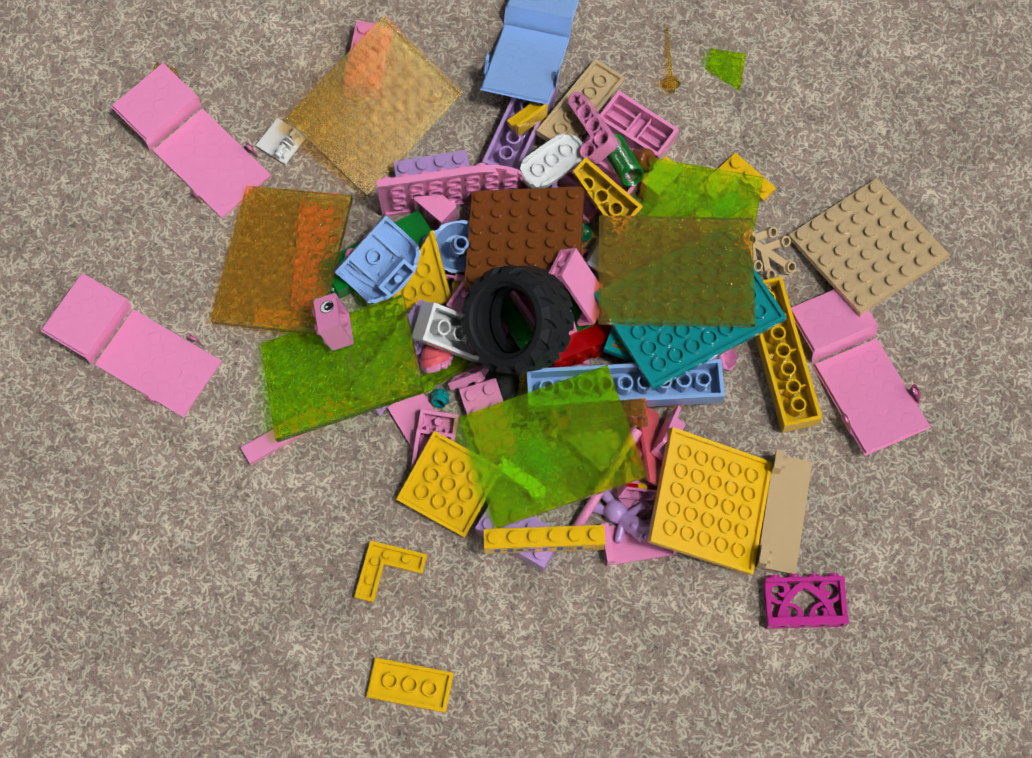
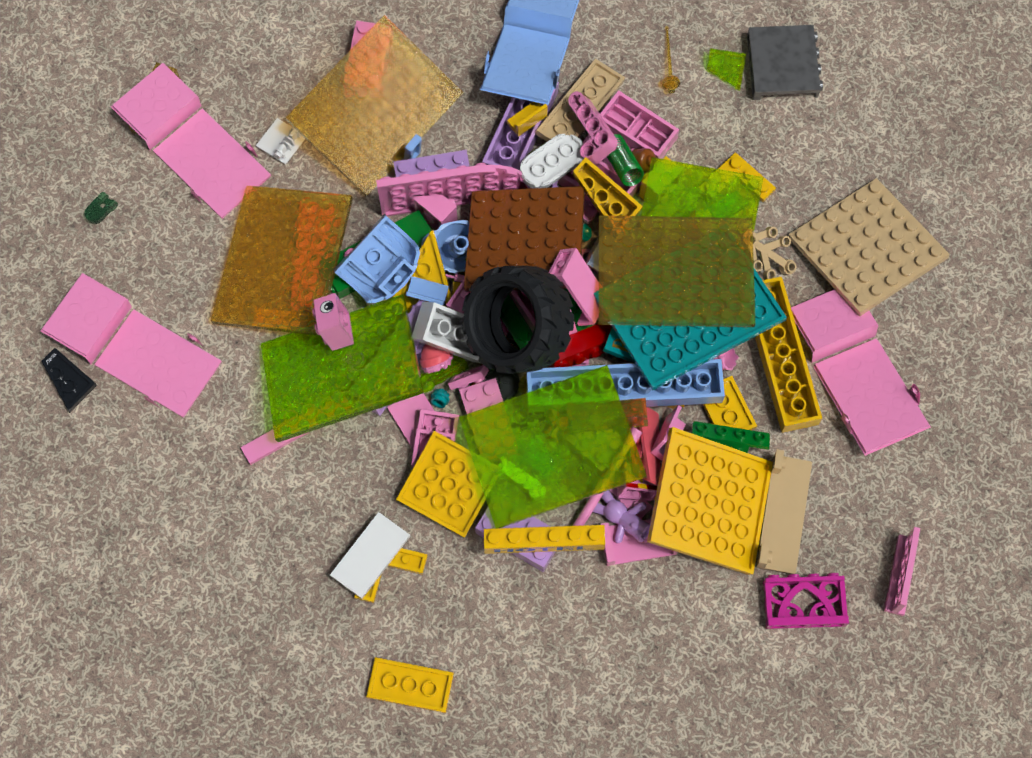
(68, 379): none -> black wing
(95, 213): none -> clear green plate
(370, 555): none -> white tile
(413, 148): none -> light blue tile
(427, 290): none -> light blue panel
(733, 409): none -> yellow plate
(733, 437): none -> green bracket
(784, 60): none -> flat silver panel
(902, 572): none -> bright pink fence

